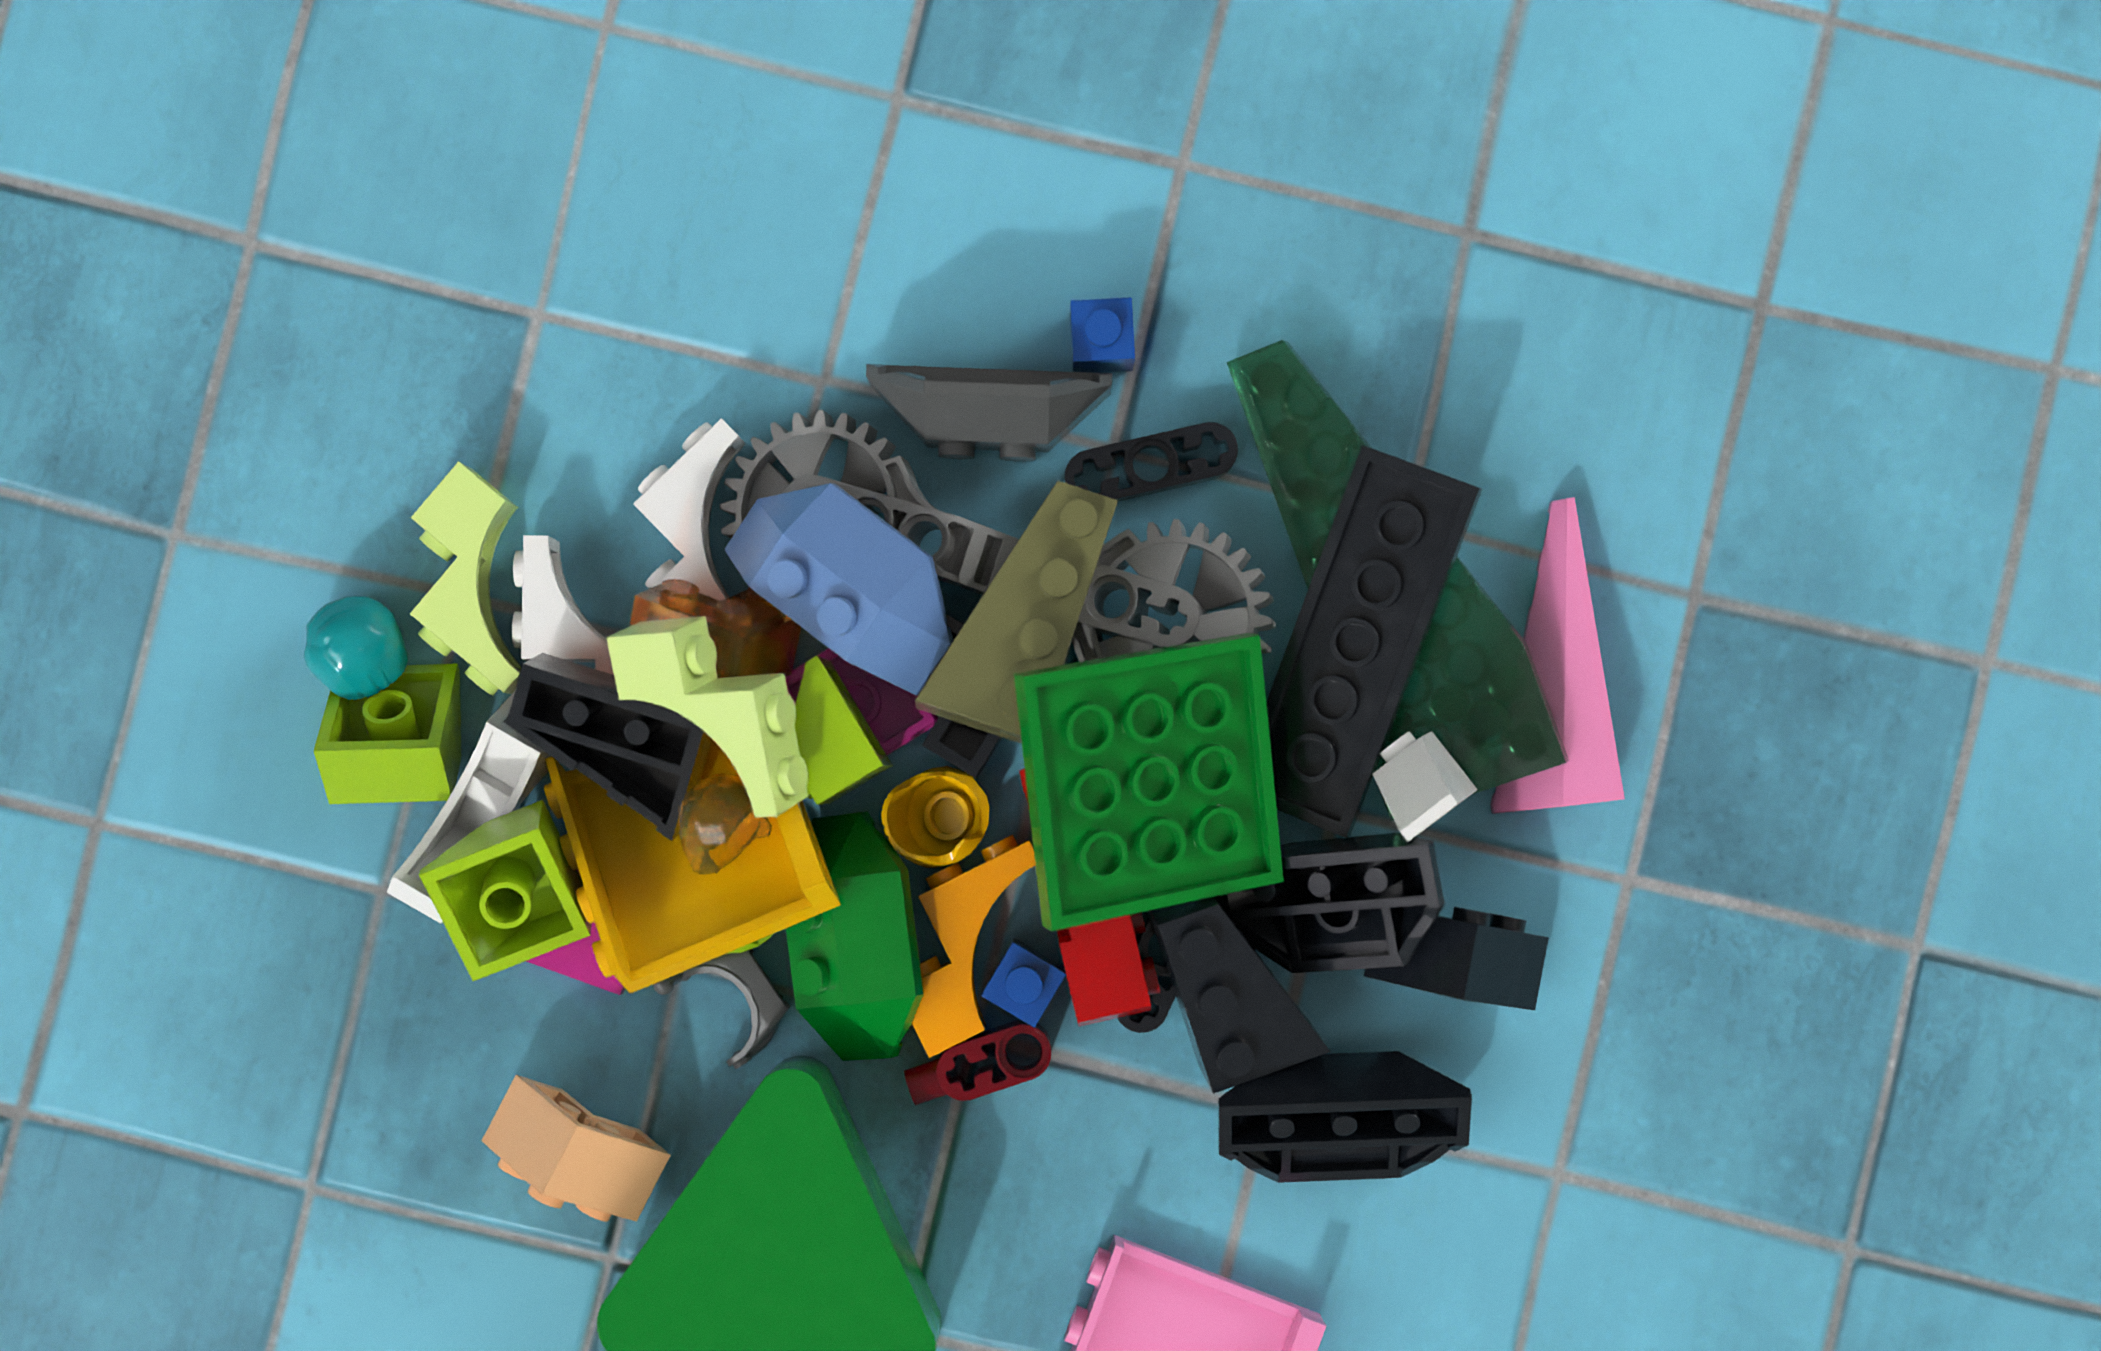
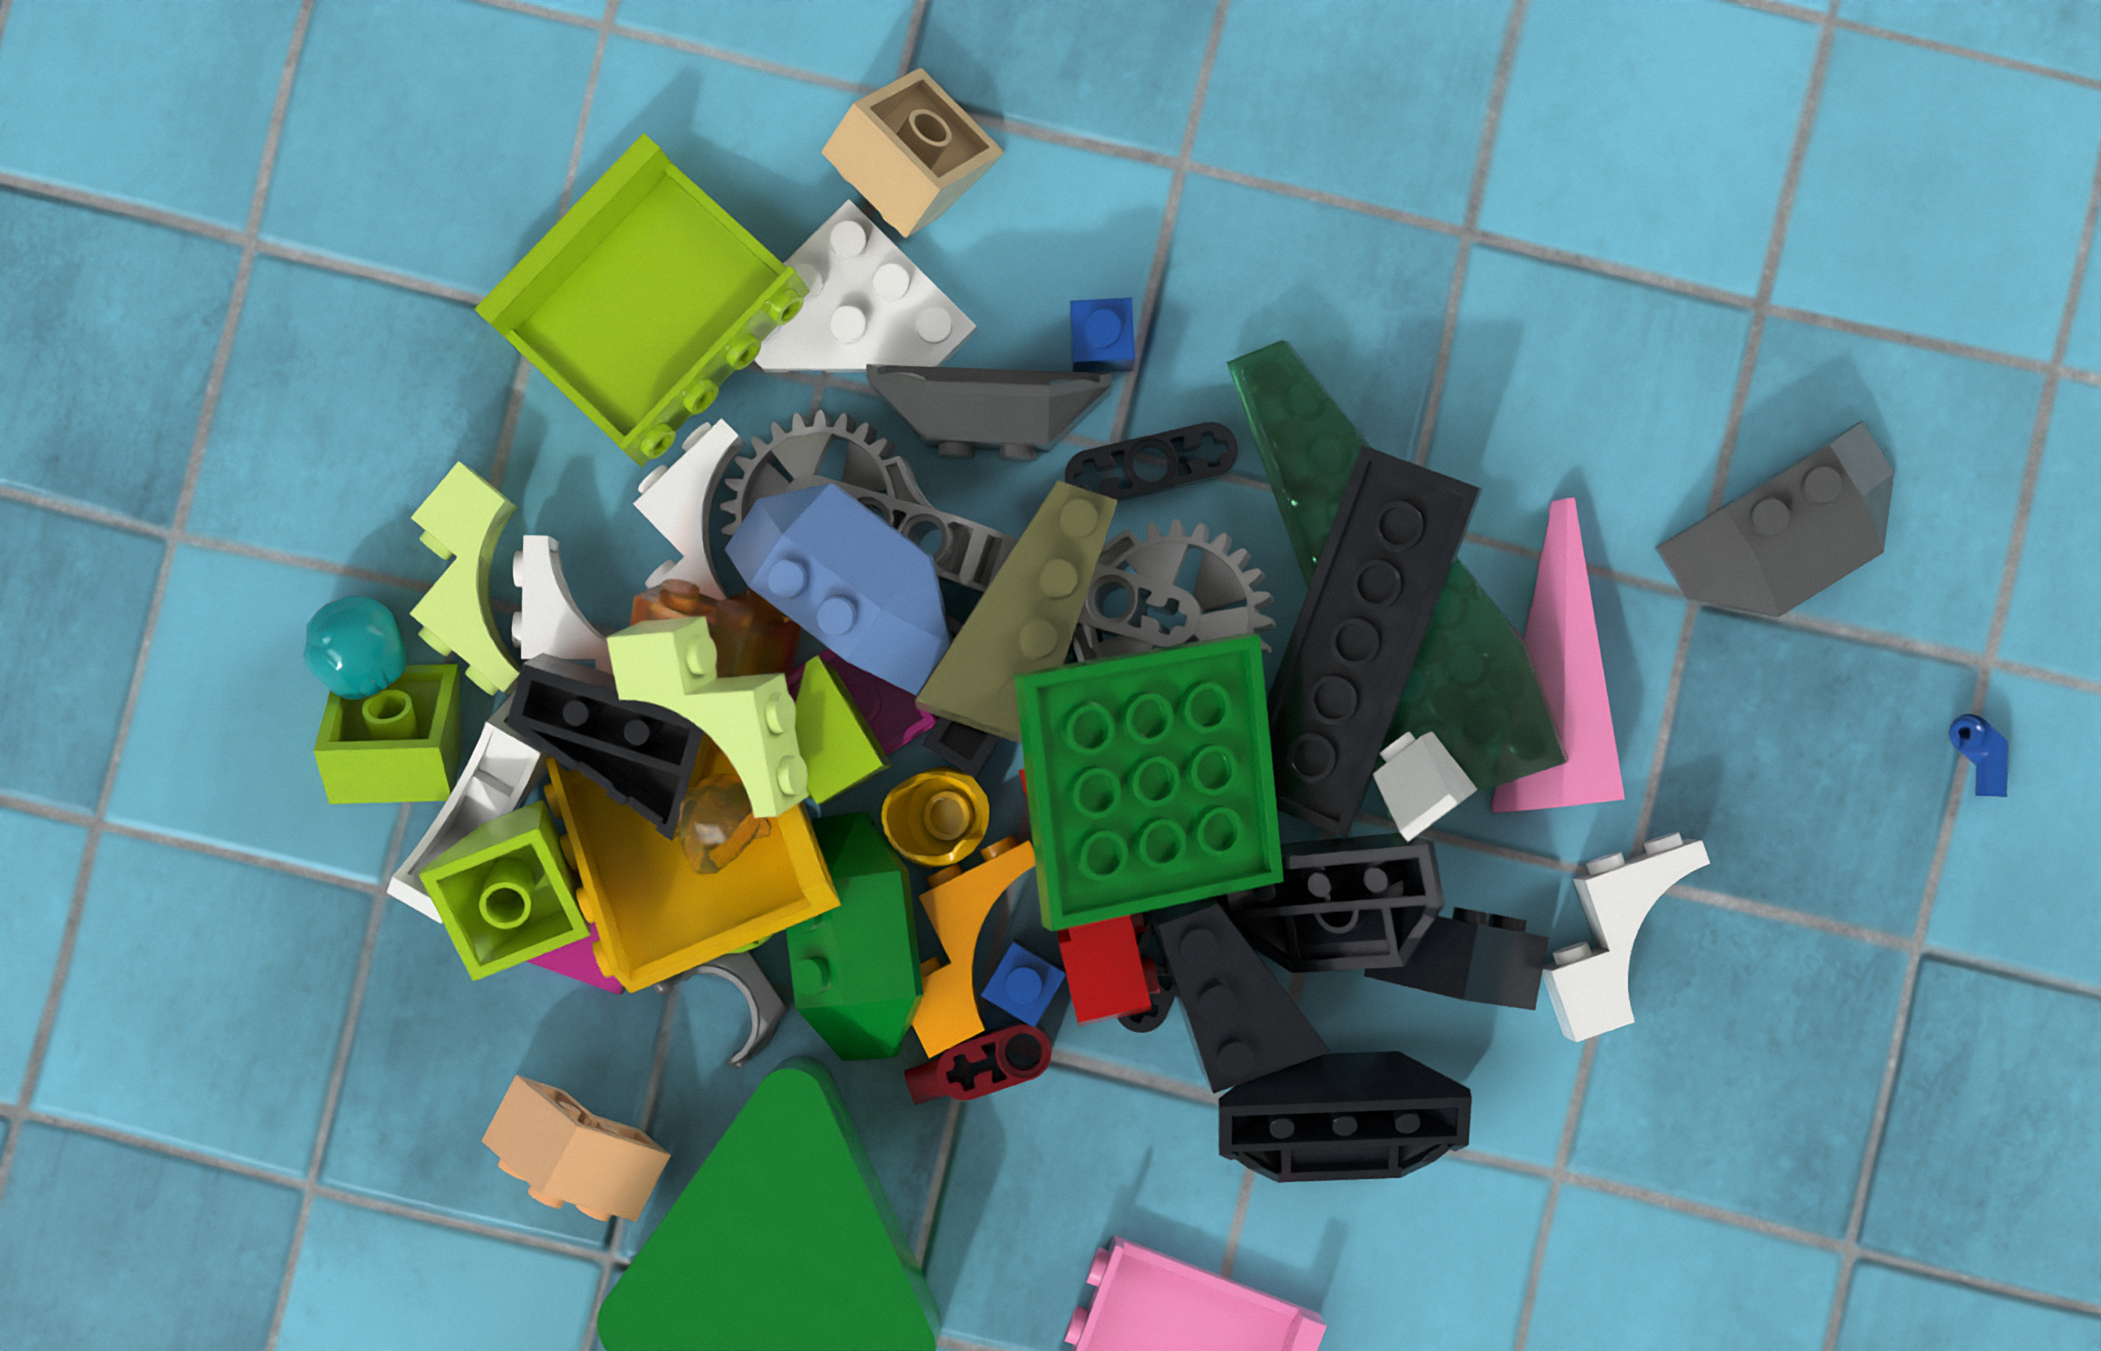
(643, 301): none -> lime panel
(862, 306): none -> white plate
(910, 151): none -> tan slope
(1616, 894): none -> white arch
(1789, 531): none -> dark grey wedge
(1986, 750): none -> blue arm

